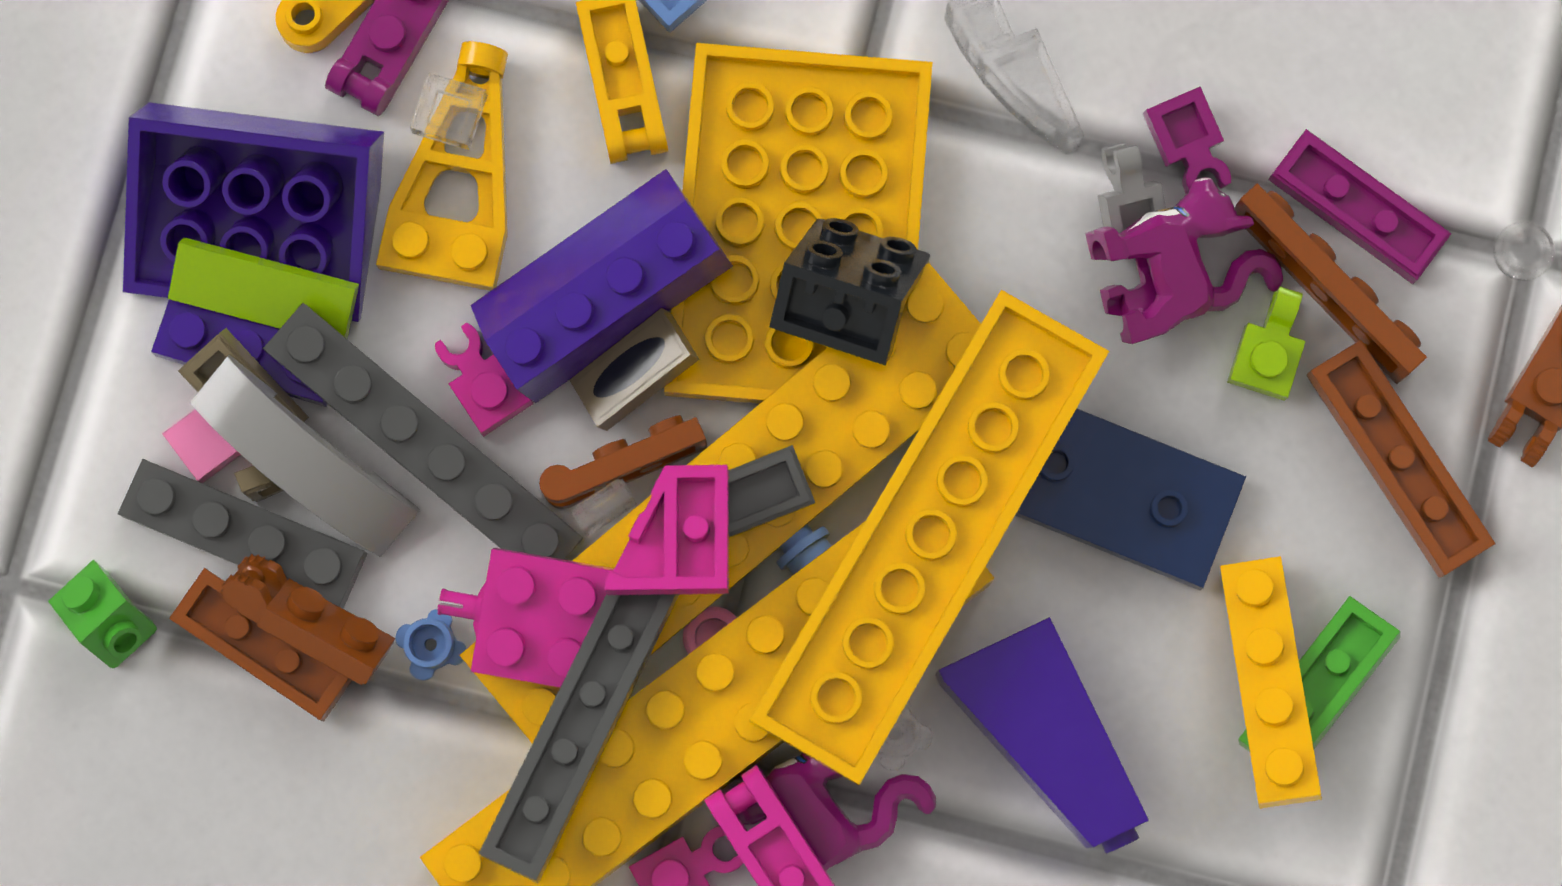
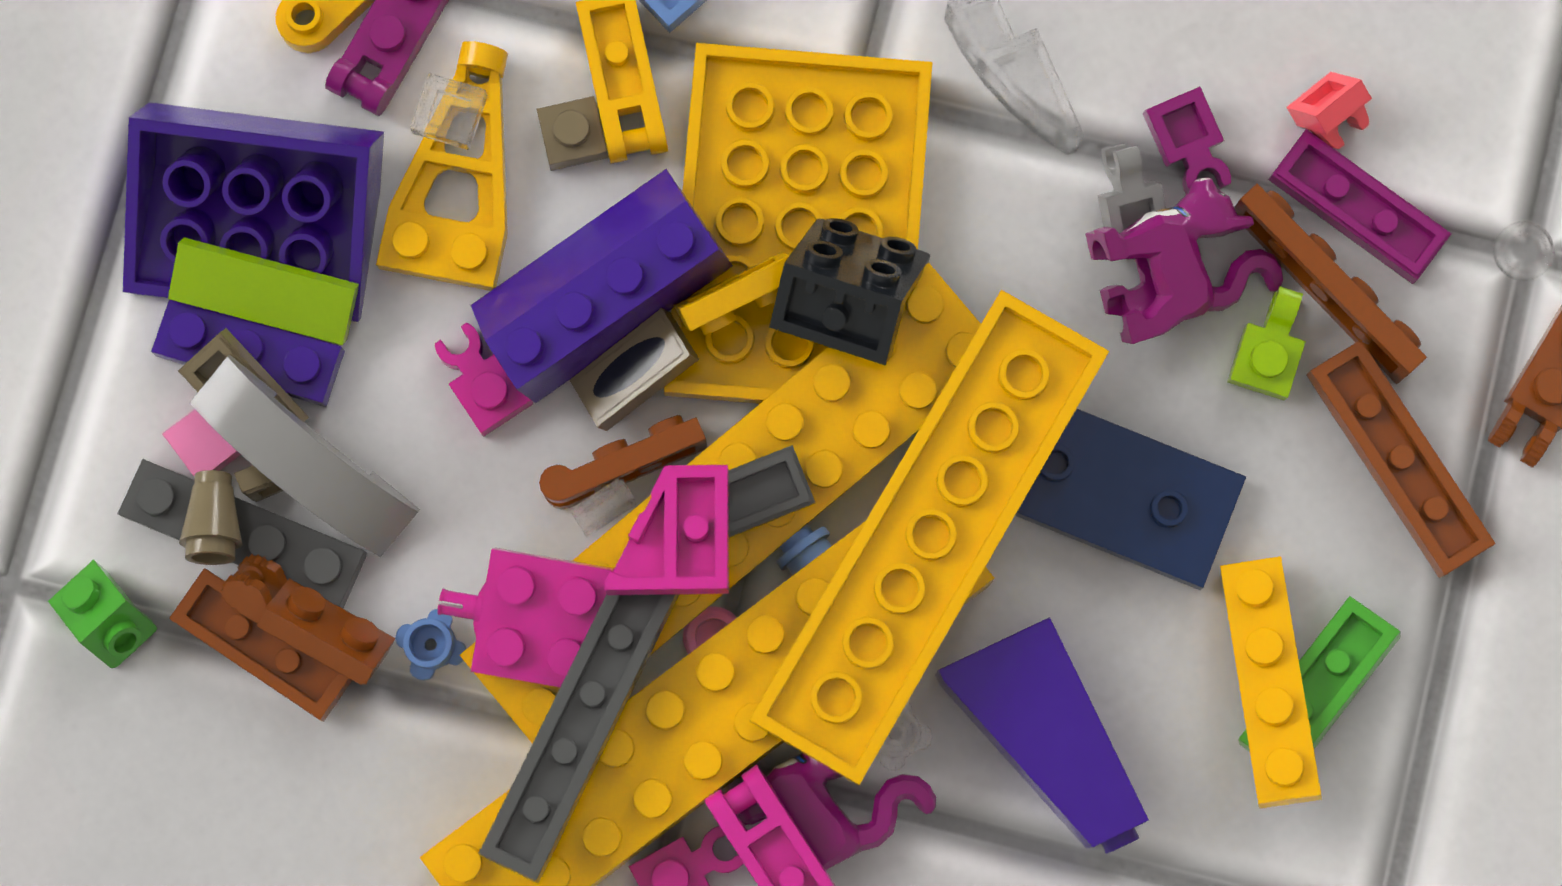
(211, 520): none -> dark tan cone
(418, 438): dark grey plate -> none
(572, 133): none -> dark tan plate
(715, 306): none -> yellow plate
(1329, 104): none -> coral tile

